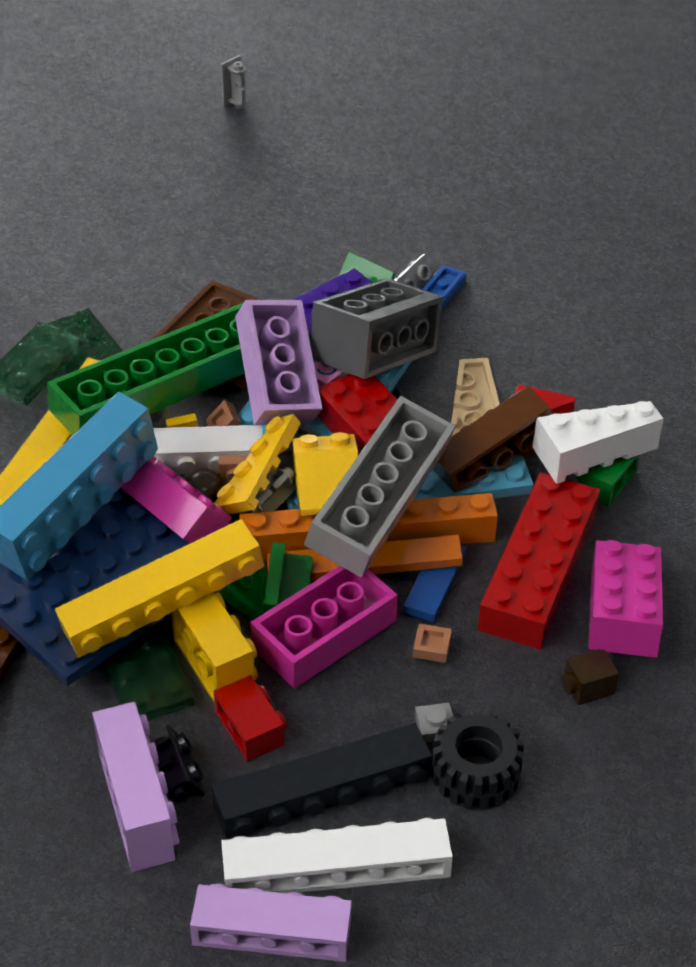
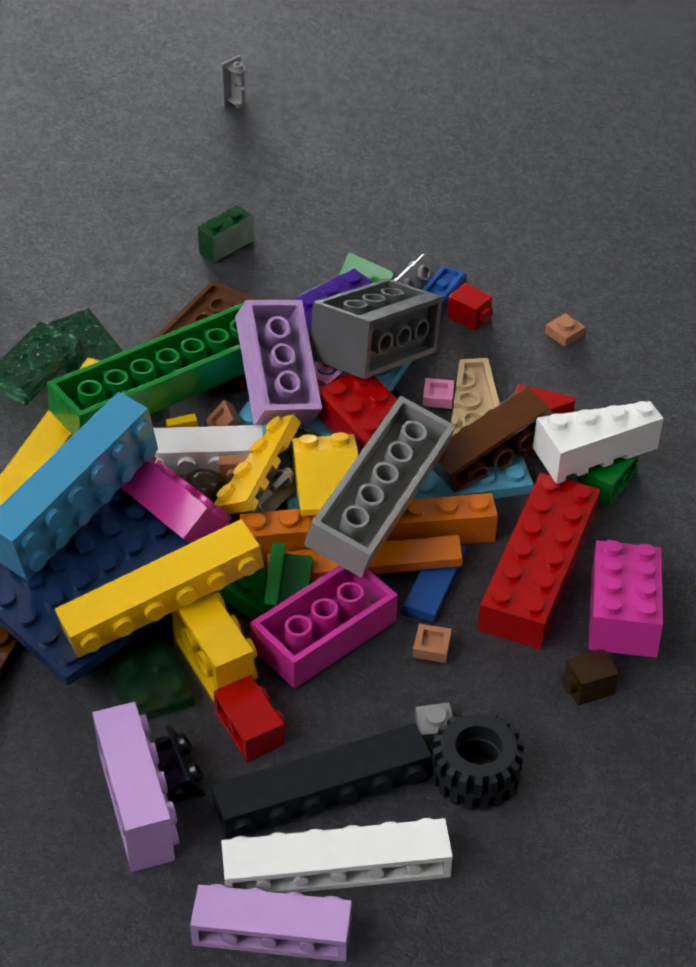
(225, 233): none -> dark green brick
(438, 393): none -> bright pink plate
(470, 307): none -> red brick
(565, 330): none -> nougat plate

